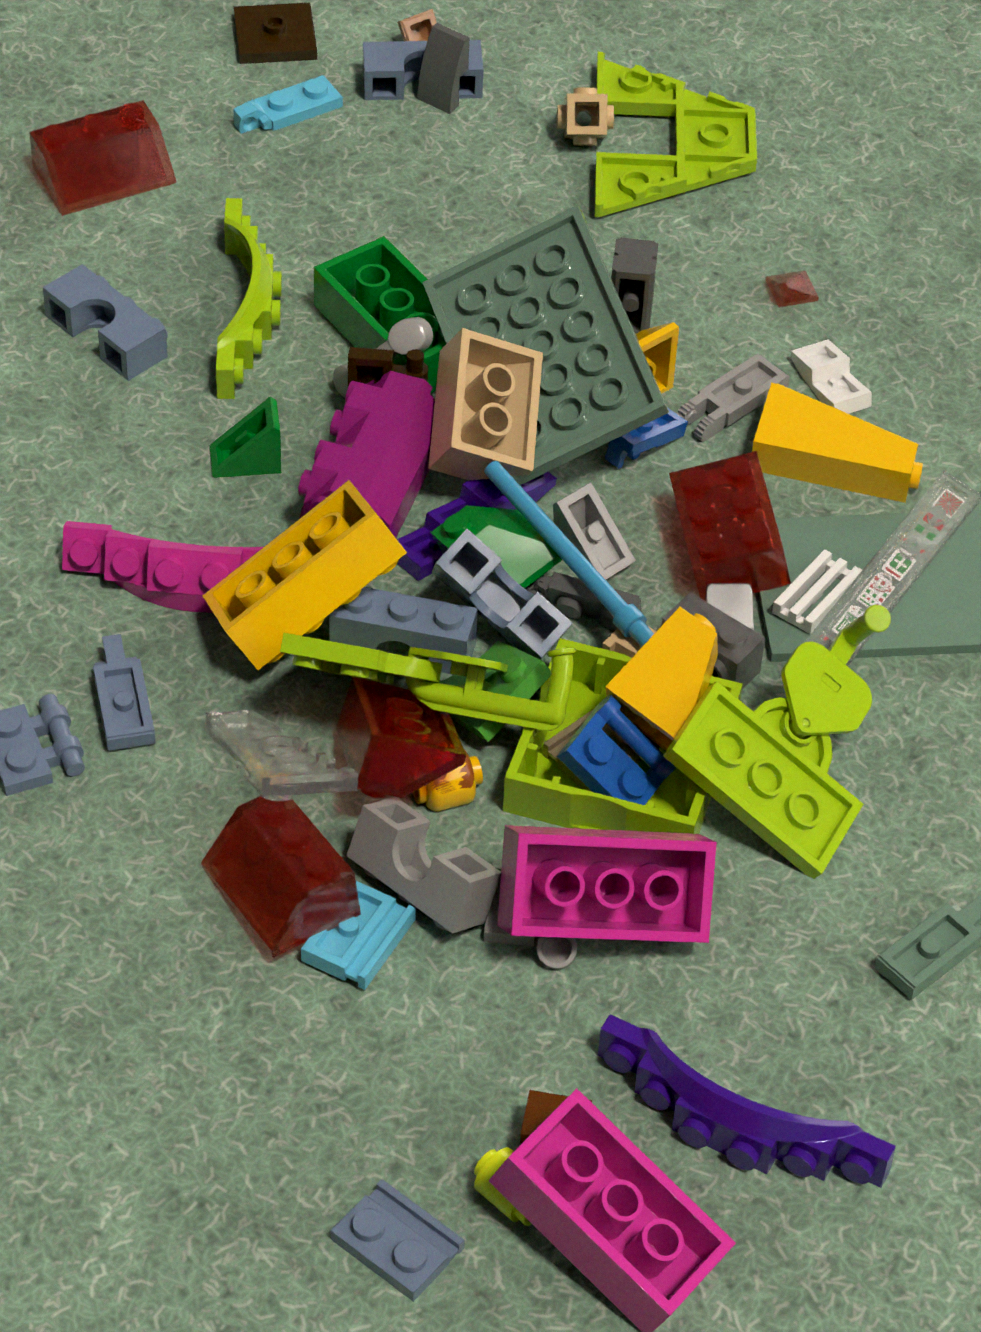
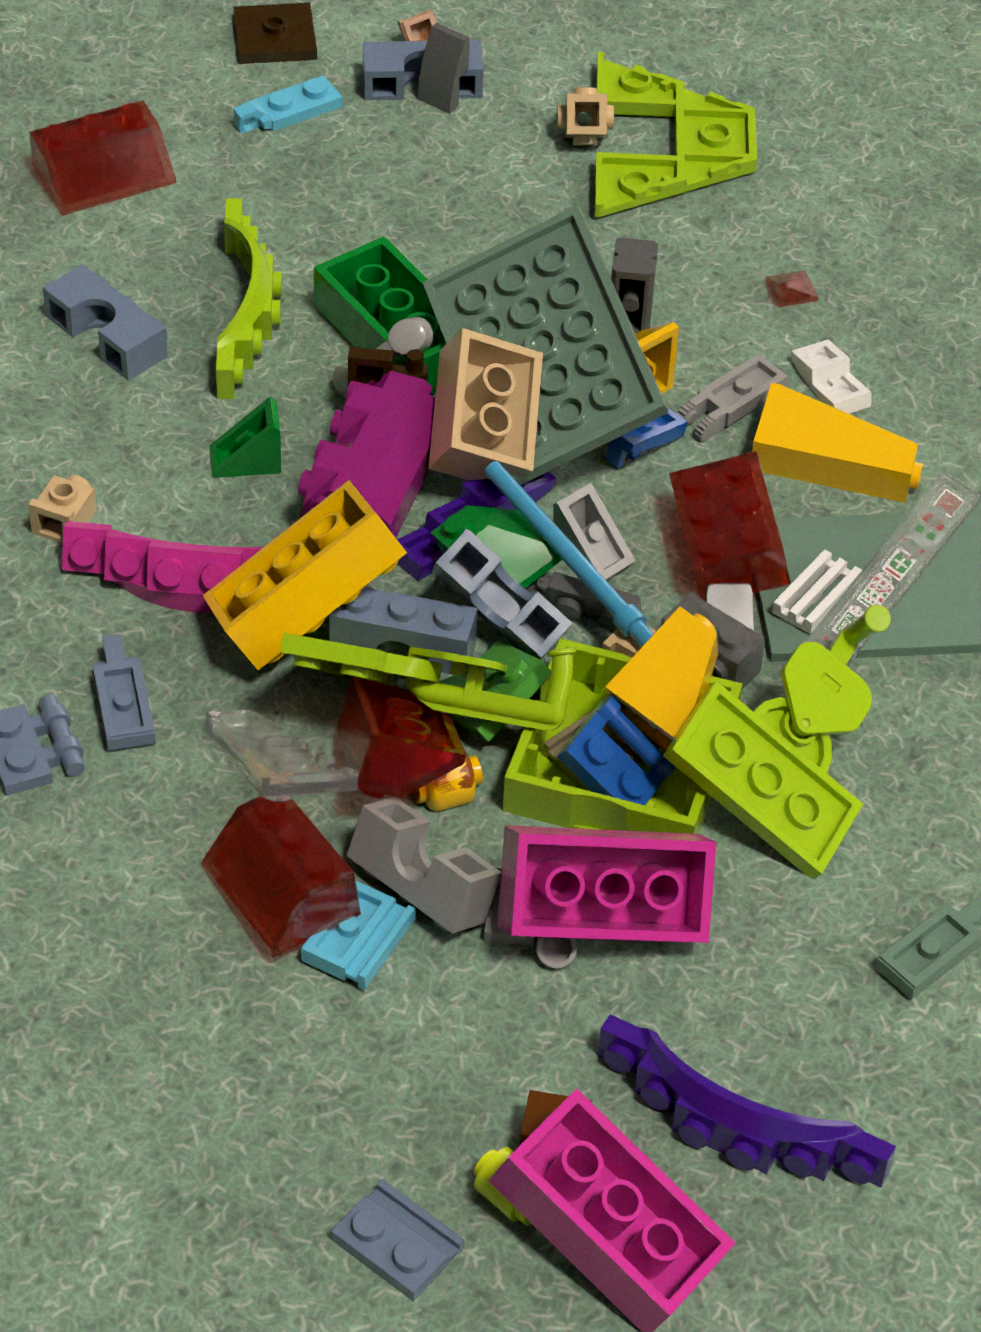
(62, 500): none -> tan brick

